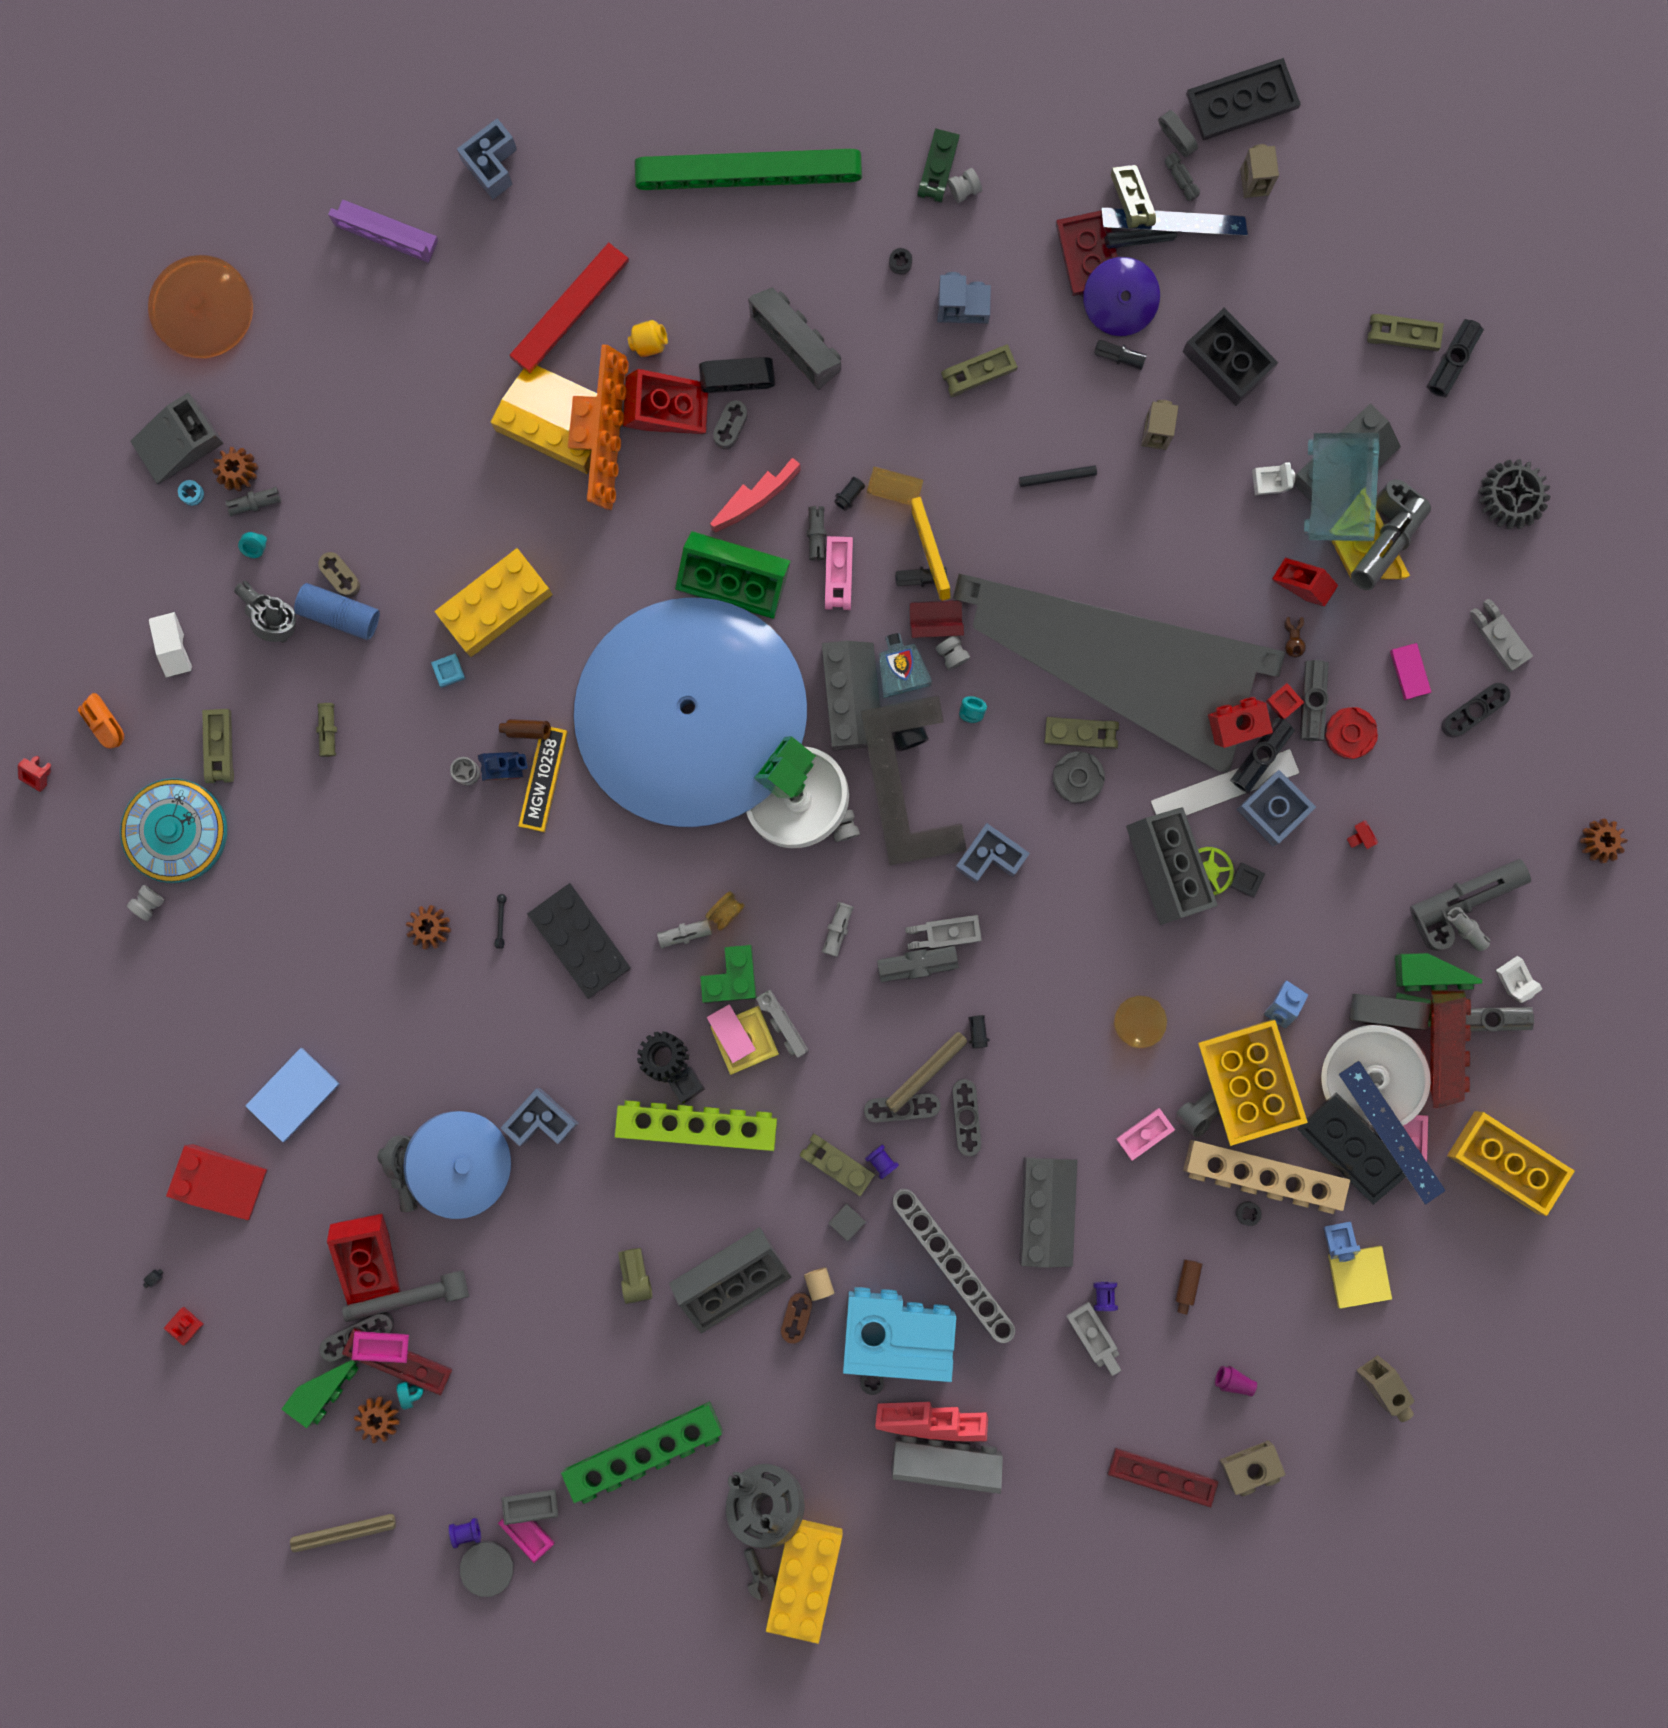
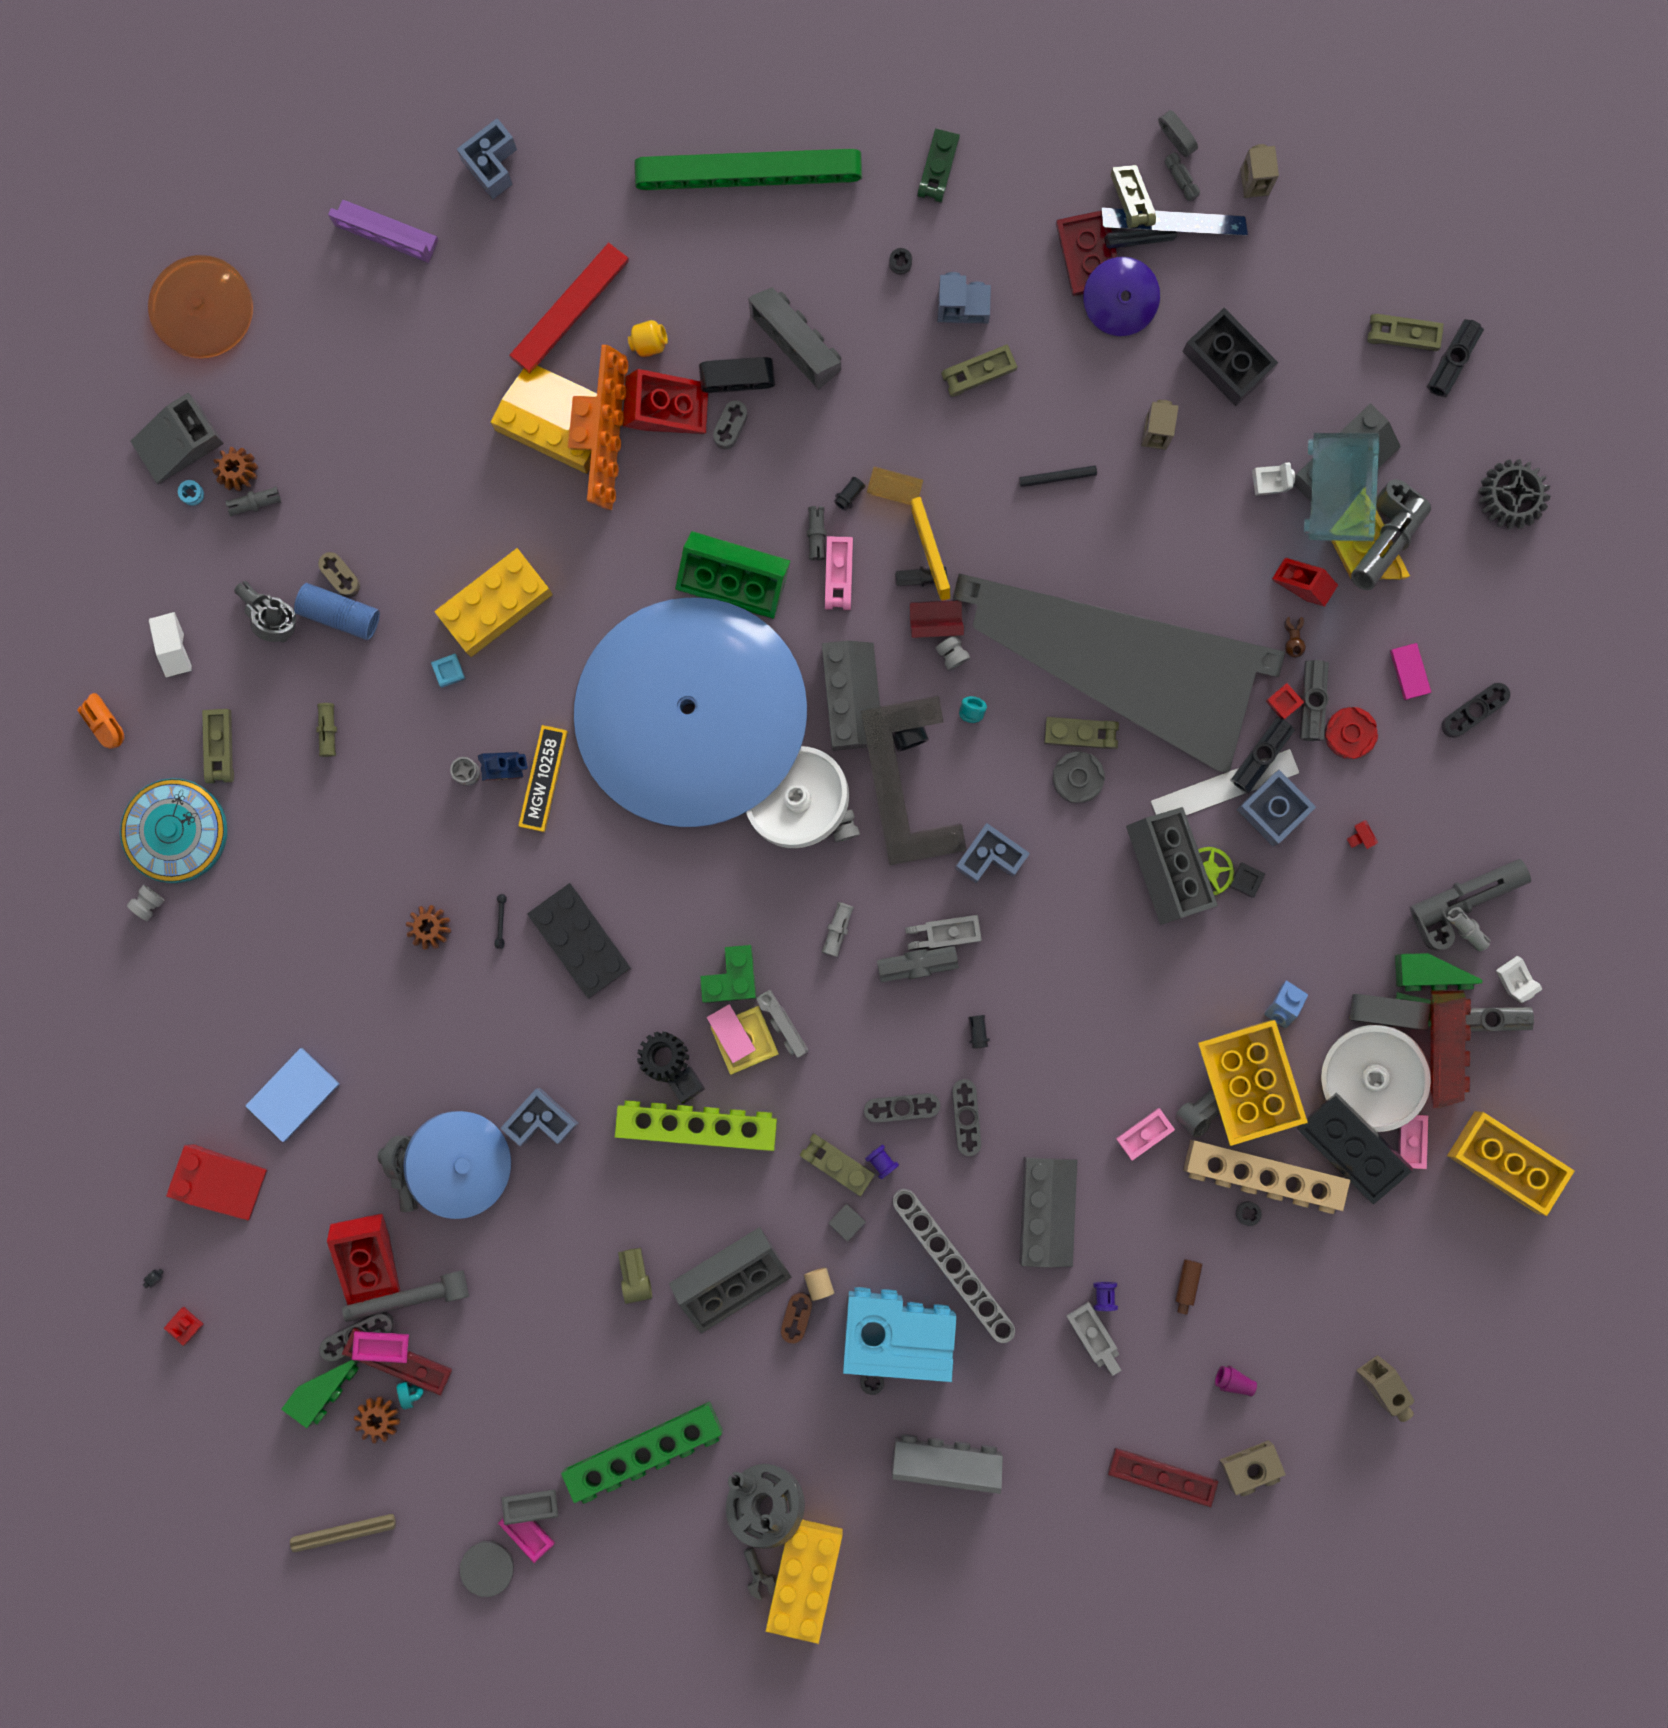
(32, 774): red tile -> none
(252, 544): teal tile -> none
(465, 1533): dark purple bush -> none
(526, 729): reddish brown cylinder -> none
(684, 933): light grey pin -> none
(725, 910): clear yellow wheel -> none
(748, 501): coral slope -> none
(786, 769): green brick -> none
(901, 668): clear light blue torso -> none
(923, 1421): coral slope -> none
(926, 1072): dark tan axle -> none
(965, 185): light grey wheel -> none
(1120, 354): black axle -> none
(1140, 1021): clear yellow dish -> none
(1243, 99): black plate -> none
(1254, 724): red brick -> none
(1341, 1241): medium blue bracket -> none
(1361, 1279): light yellow tile -> none
(1392, 1132): dark blue sticker -> none
(1501, 636): light grey hinge -> none
(1607, 832): dark orange gear -> none

